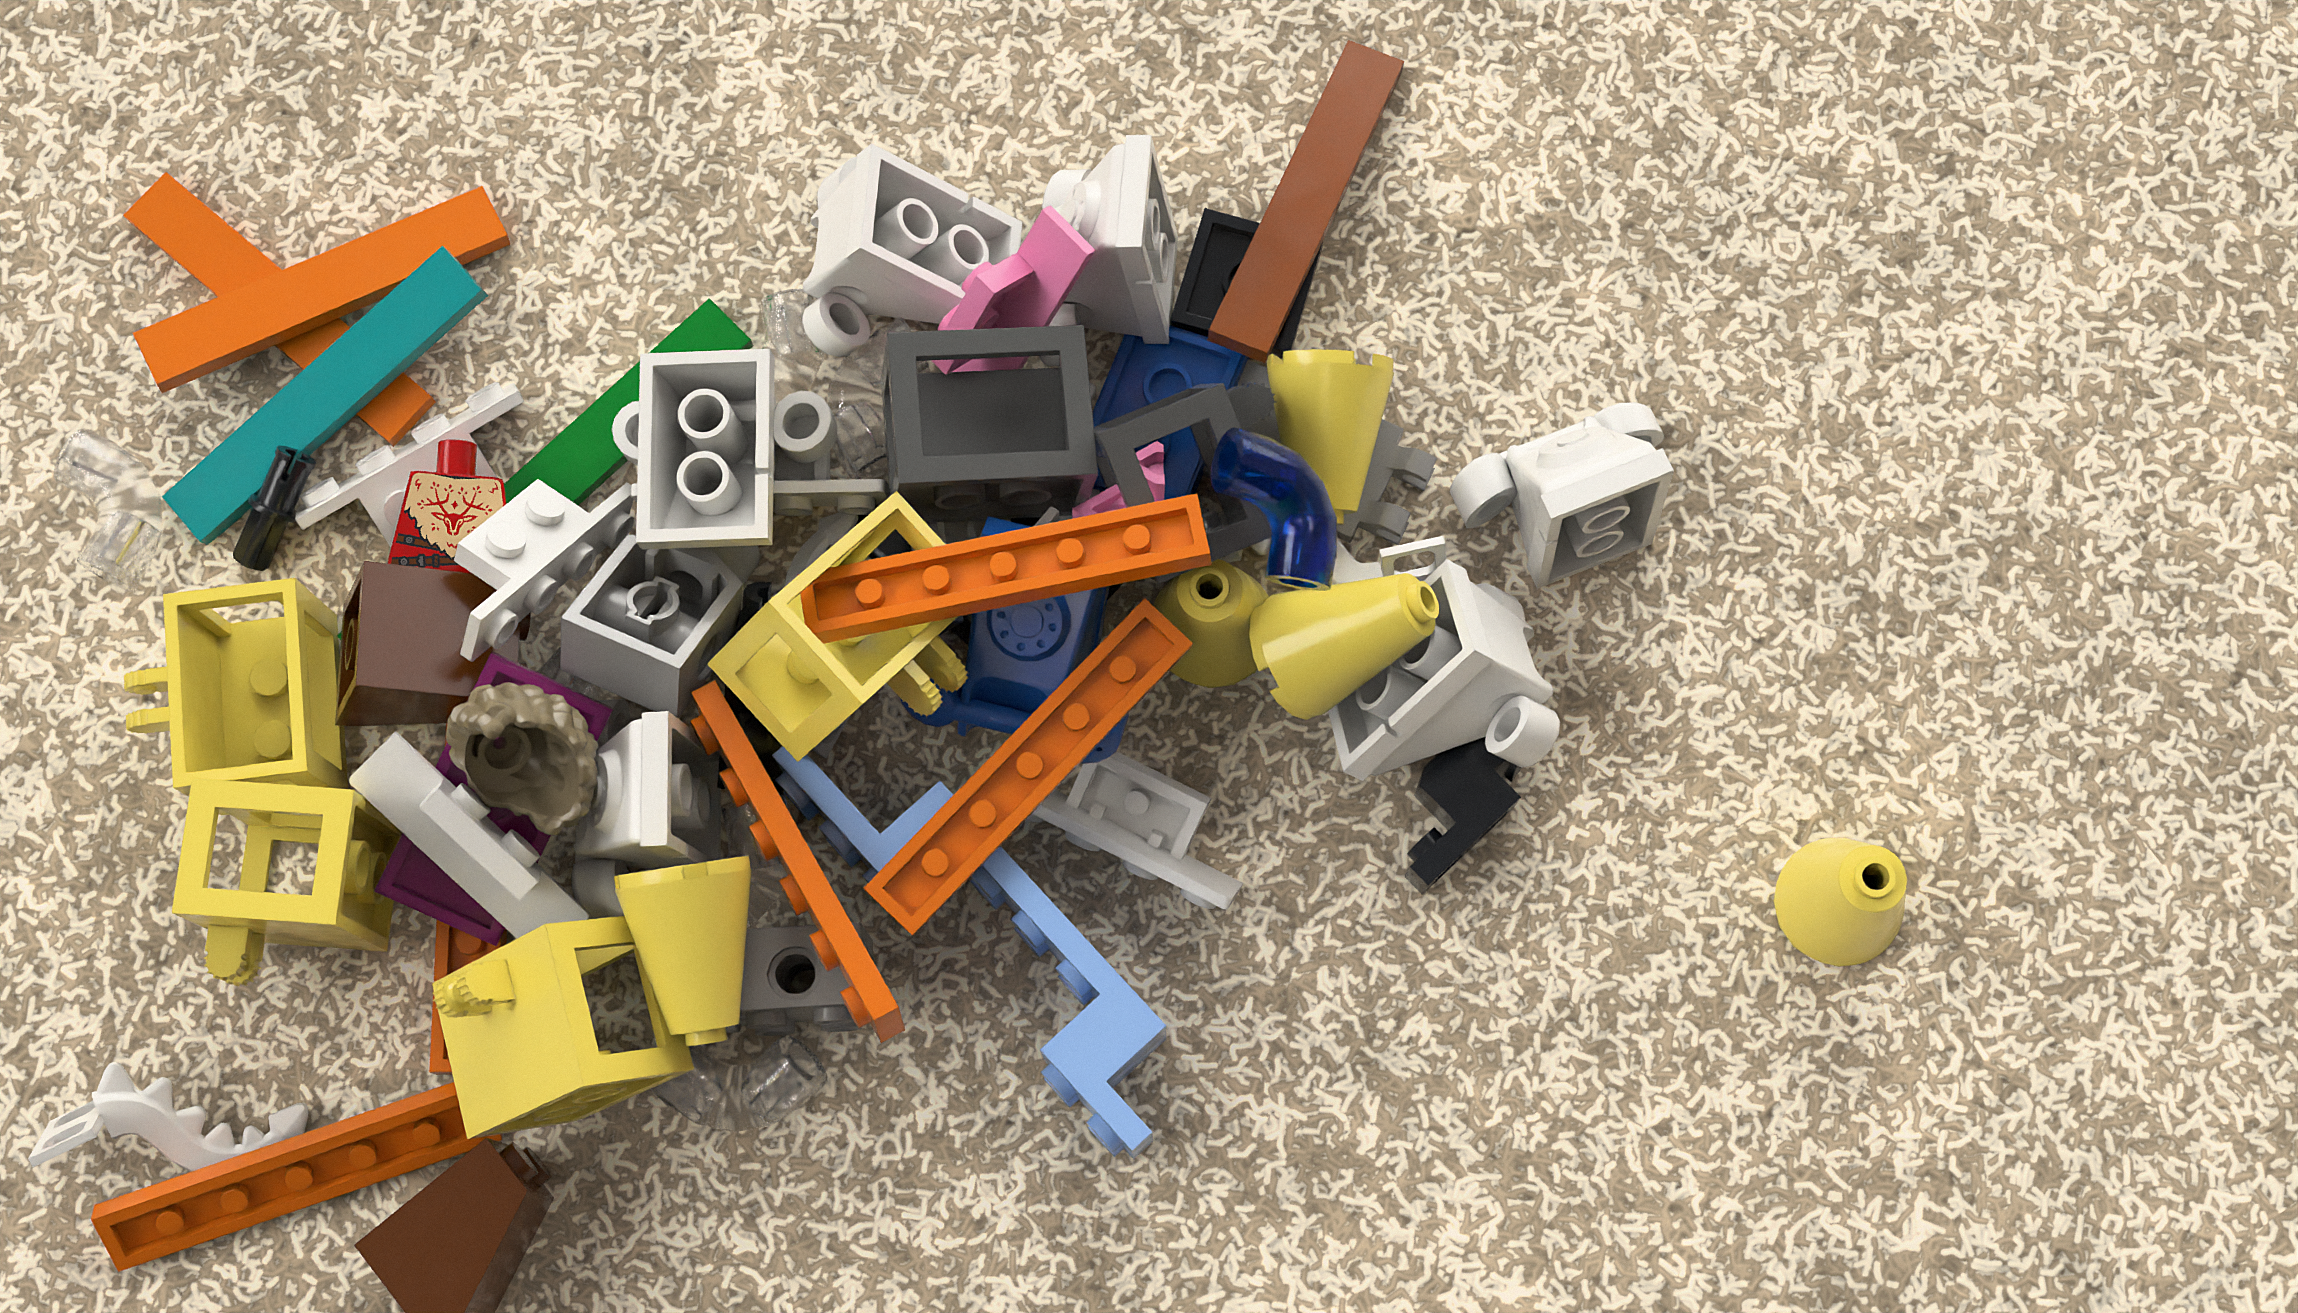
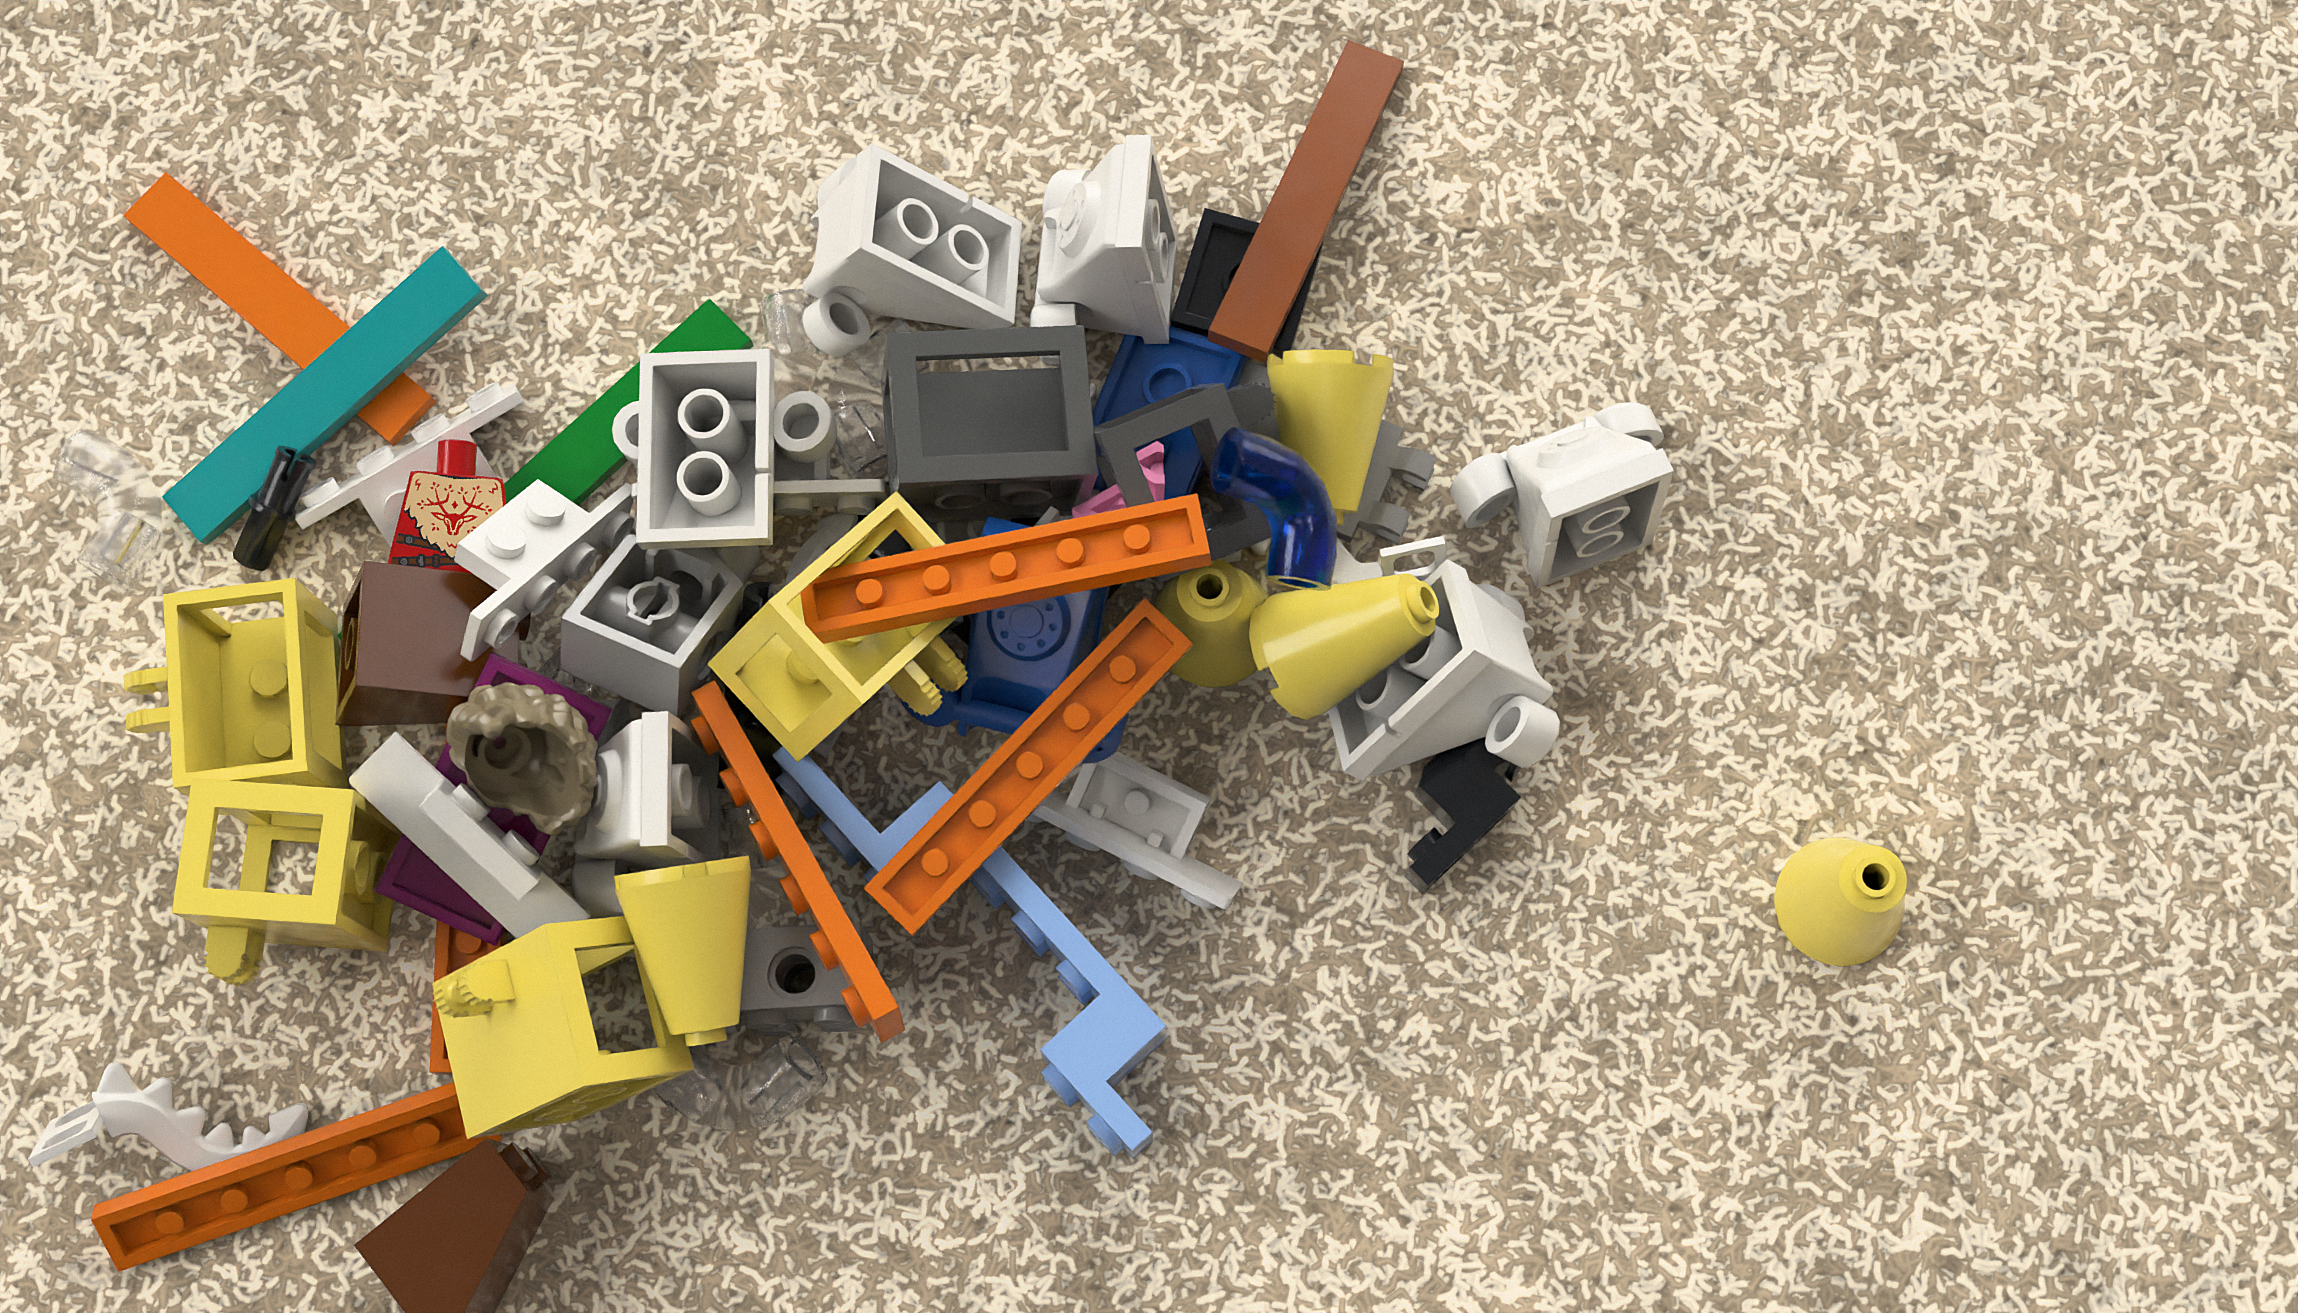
(316, 290): orange tile -> none
(1019, 289): bright pink bracket -> none

